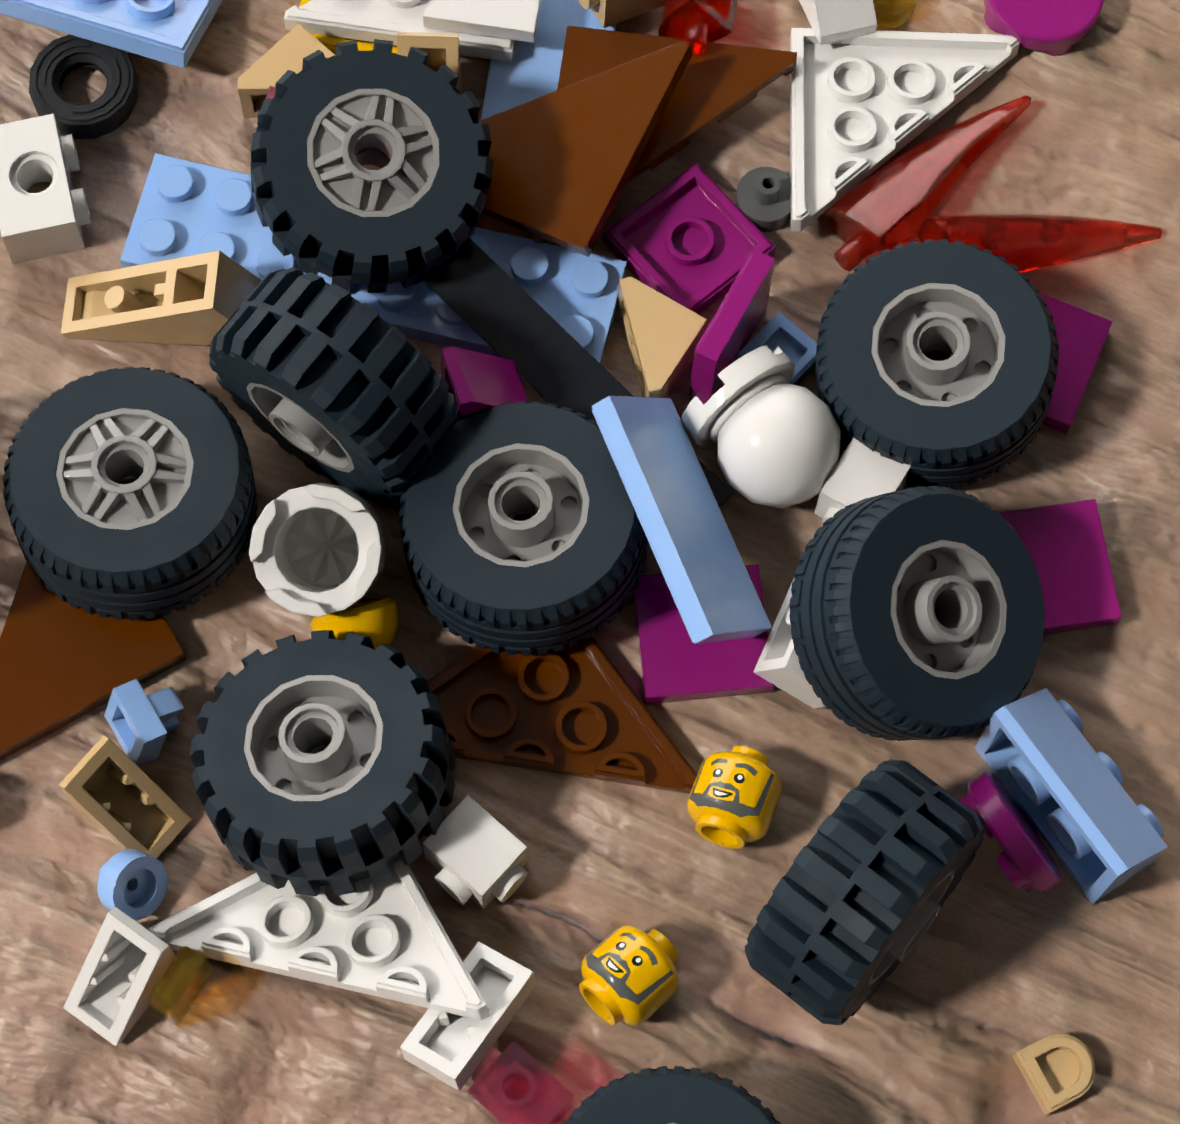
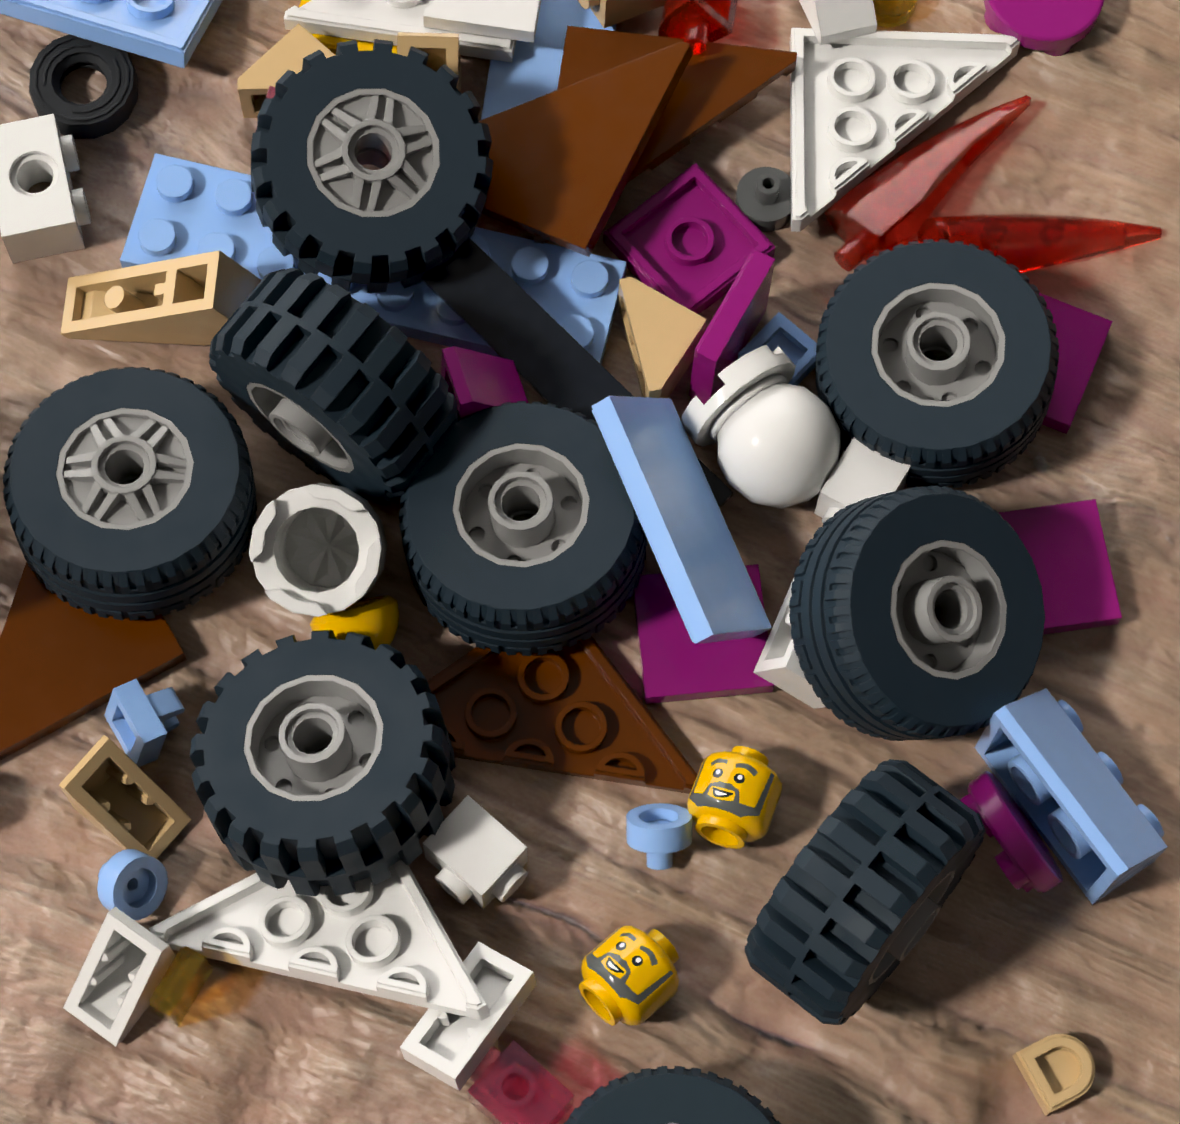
(659, 832): none -> light blue tile

